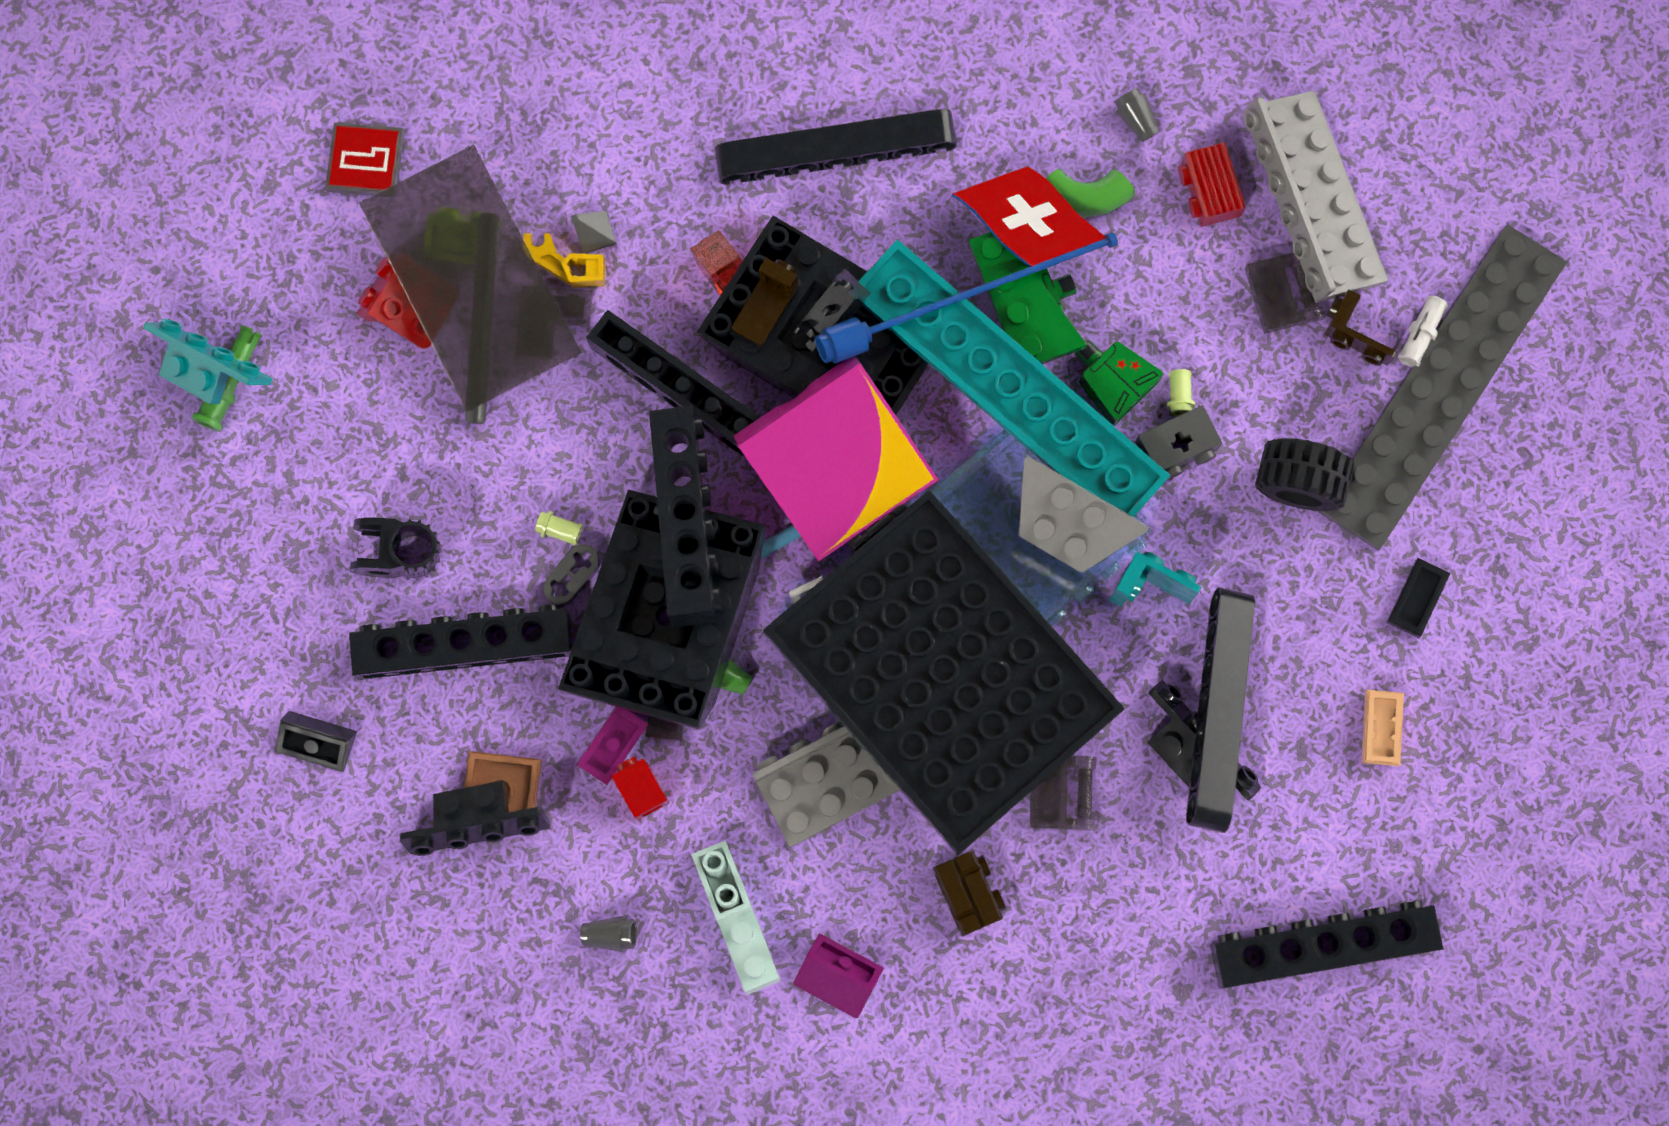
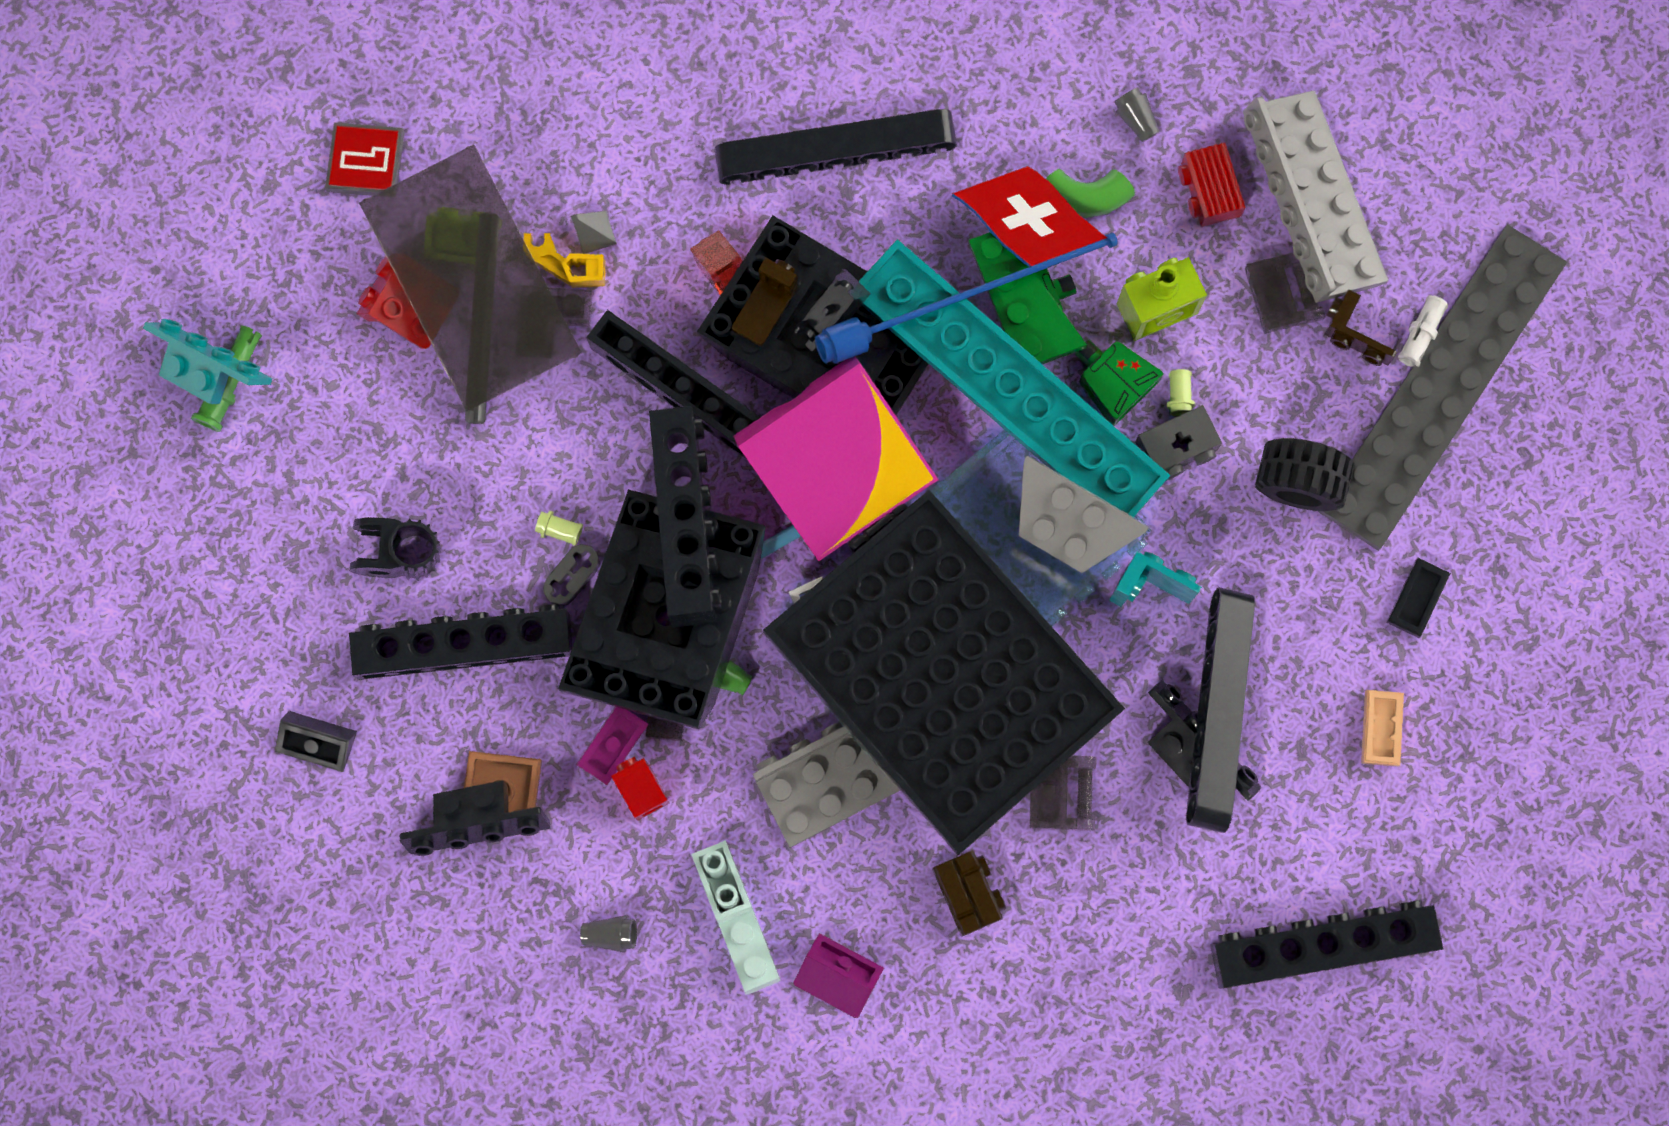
(1161, 297): none -> lime brick

